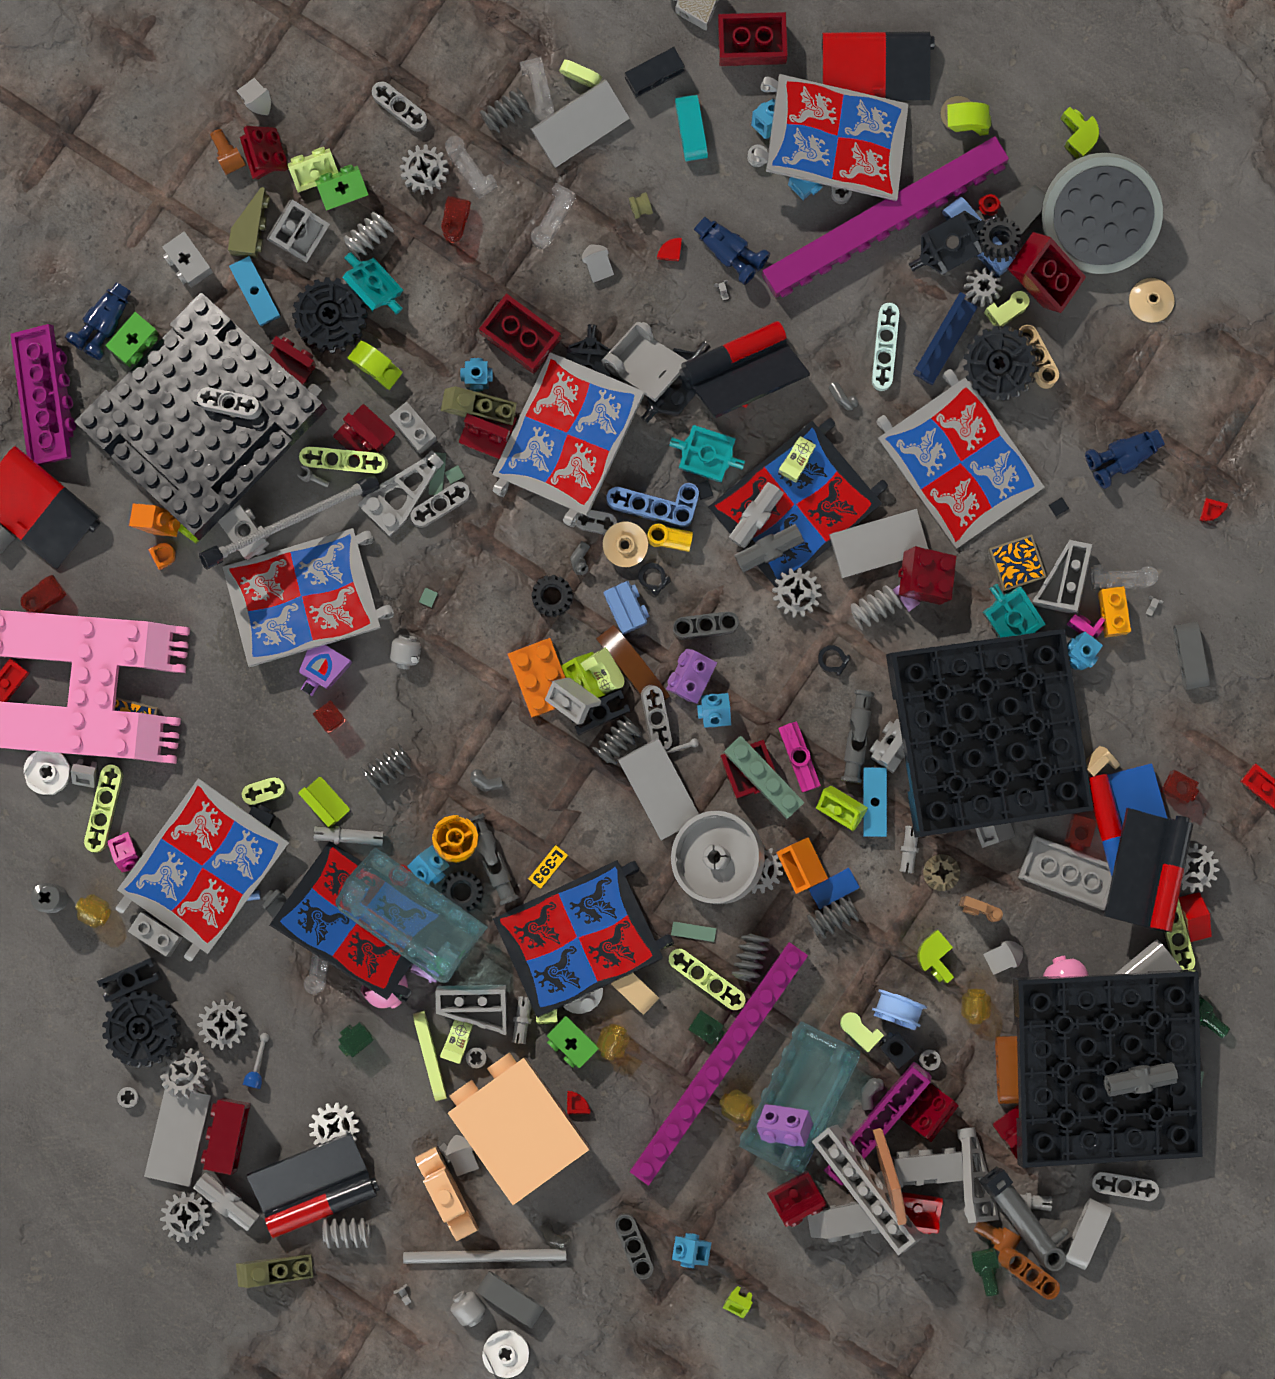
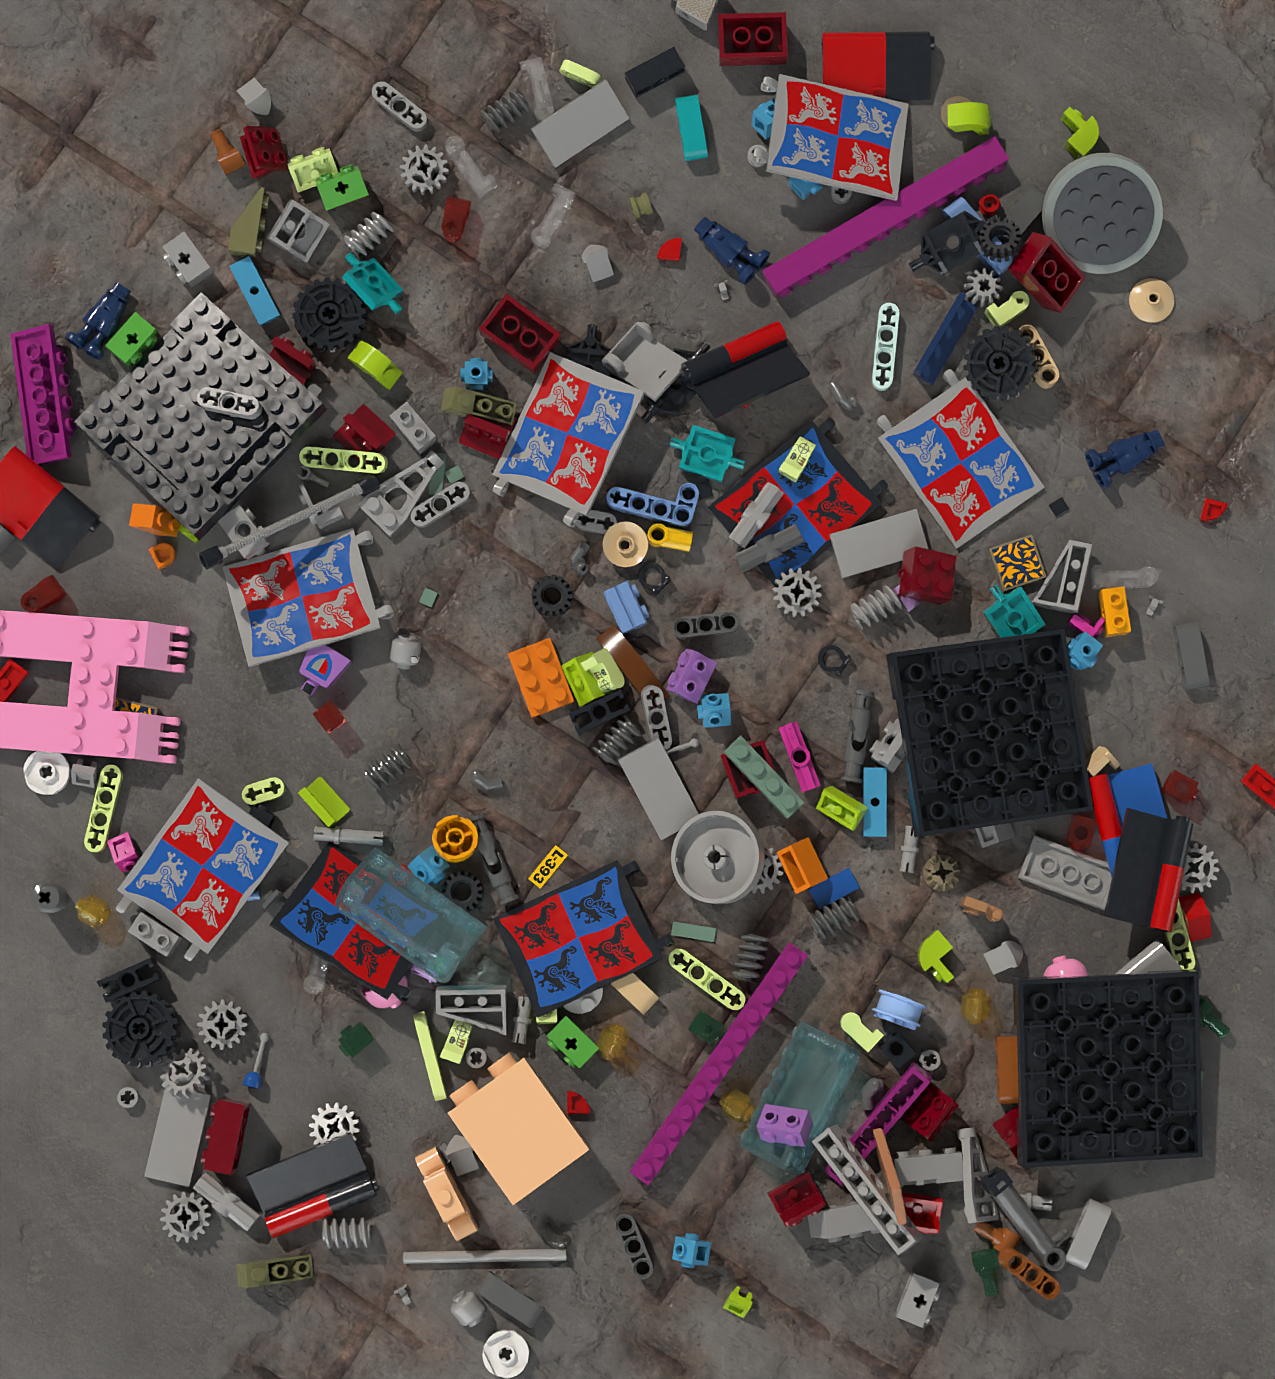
(329, 515): none -> light grey bracket
(571, 699): light grey panel -> none
(907, 1308): none -> light grey brick
(1140, 1079): dark grey piece -> none
(1142, 1183): light grey beam -> none

